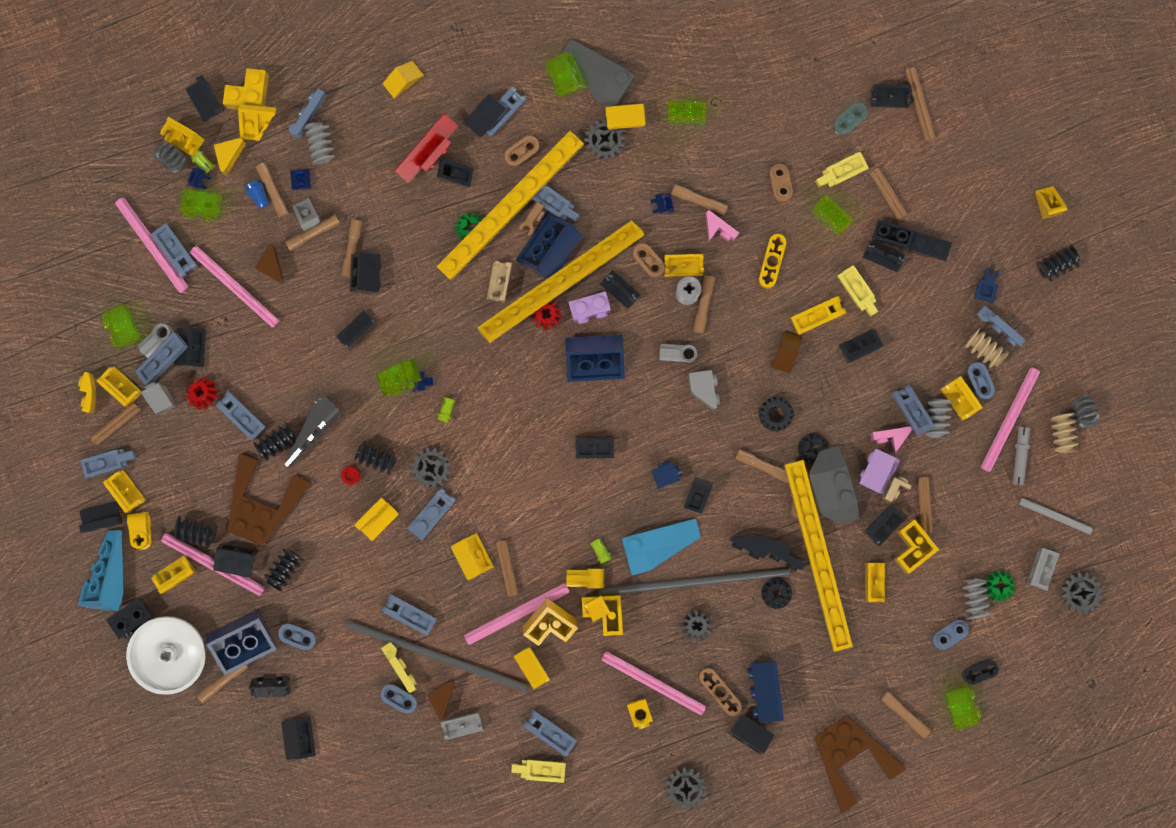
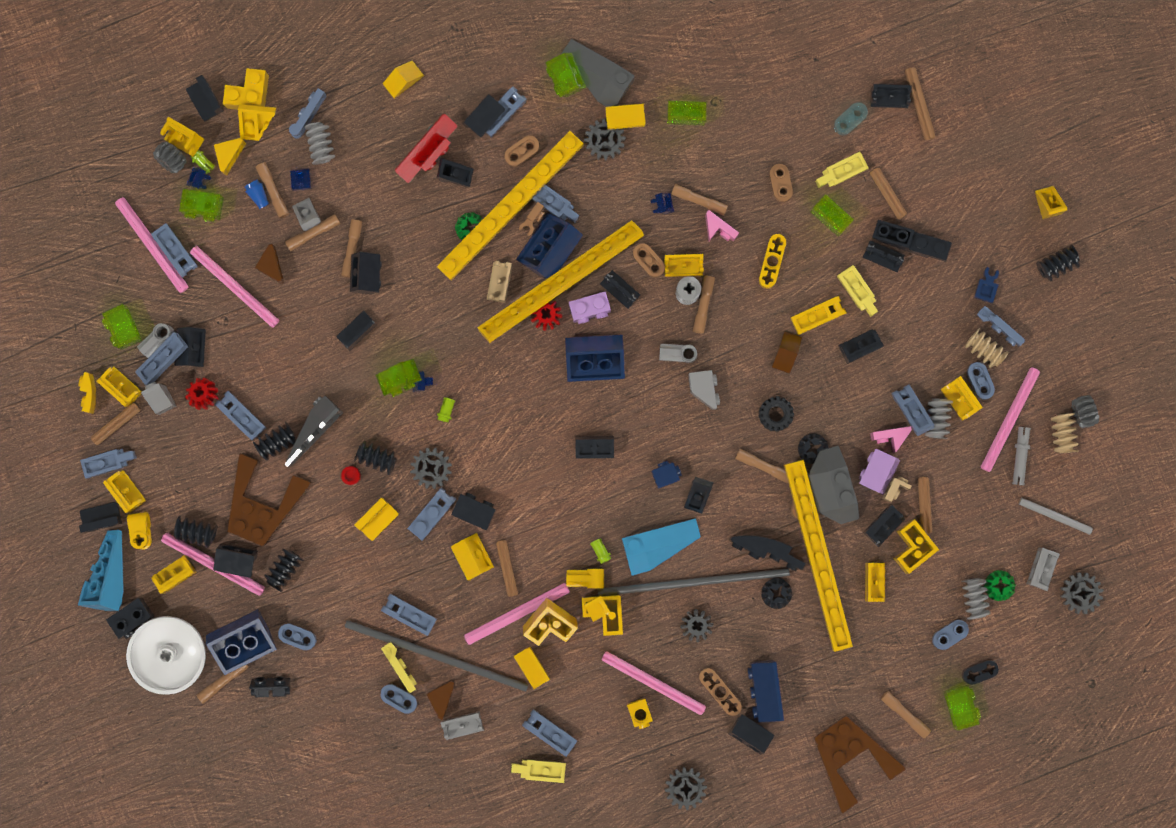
(298, 738): black panel -> none
(473, 511): none -> black brick

